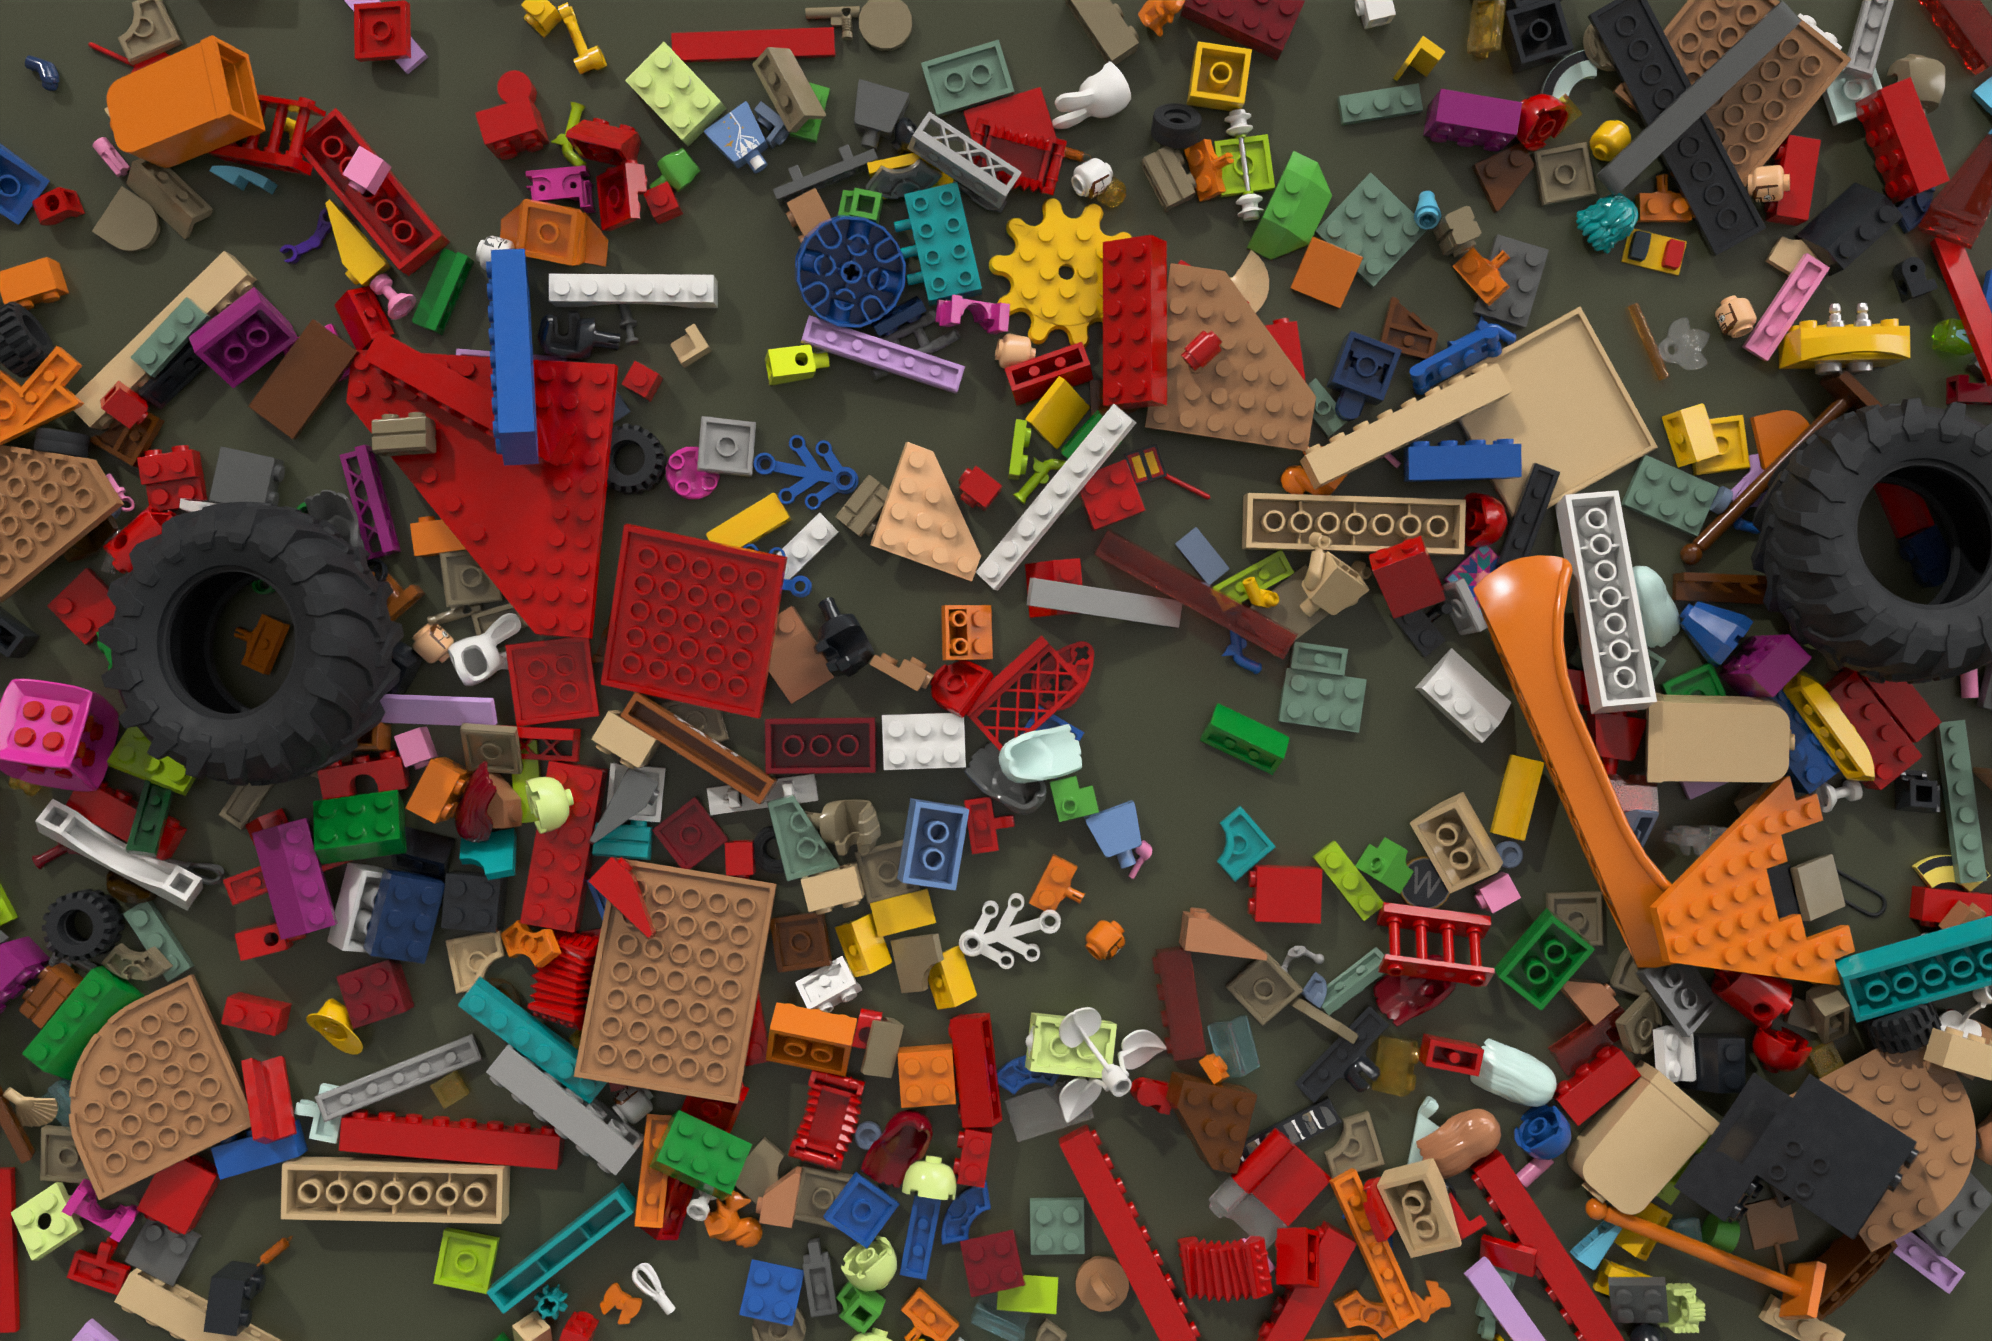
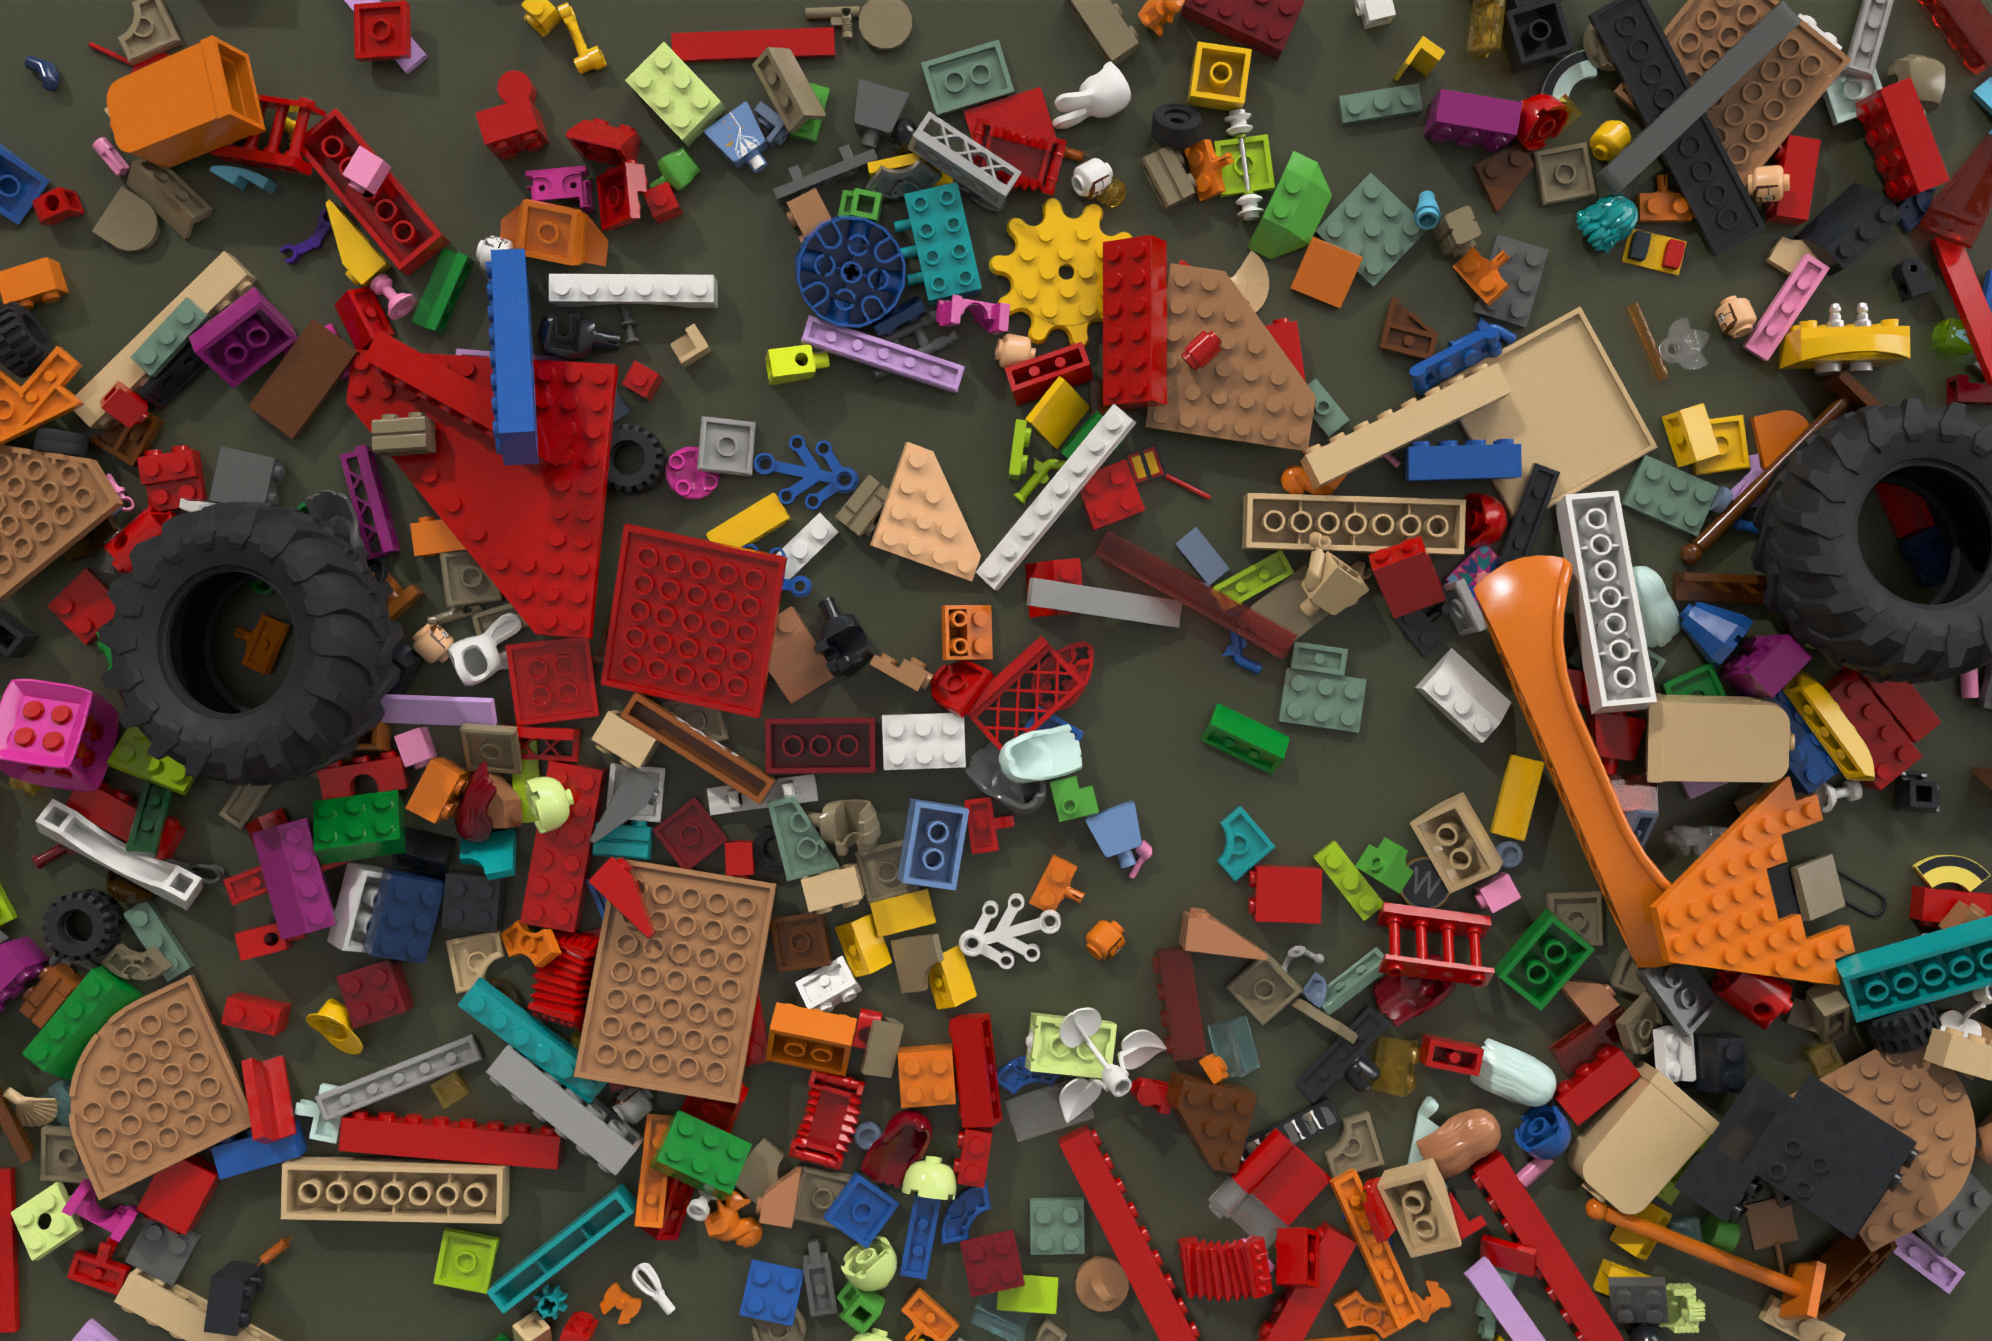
(567, 148): lime piece -> none
(978, 488): red brick -> none
(1258, 596): yellow arm -> none
(1359, 374): dark blue brick -> none
(1596, 1244): medium azure slope -> none
(1780, 1049): red cylinder -> none
(1960, 802): sand green plate -> none

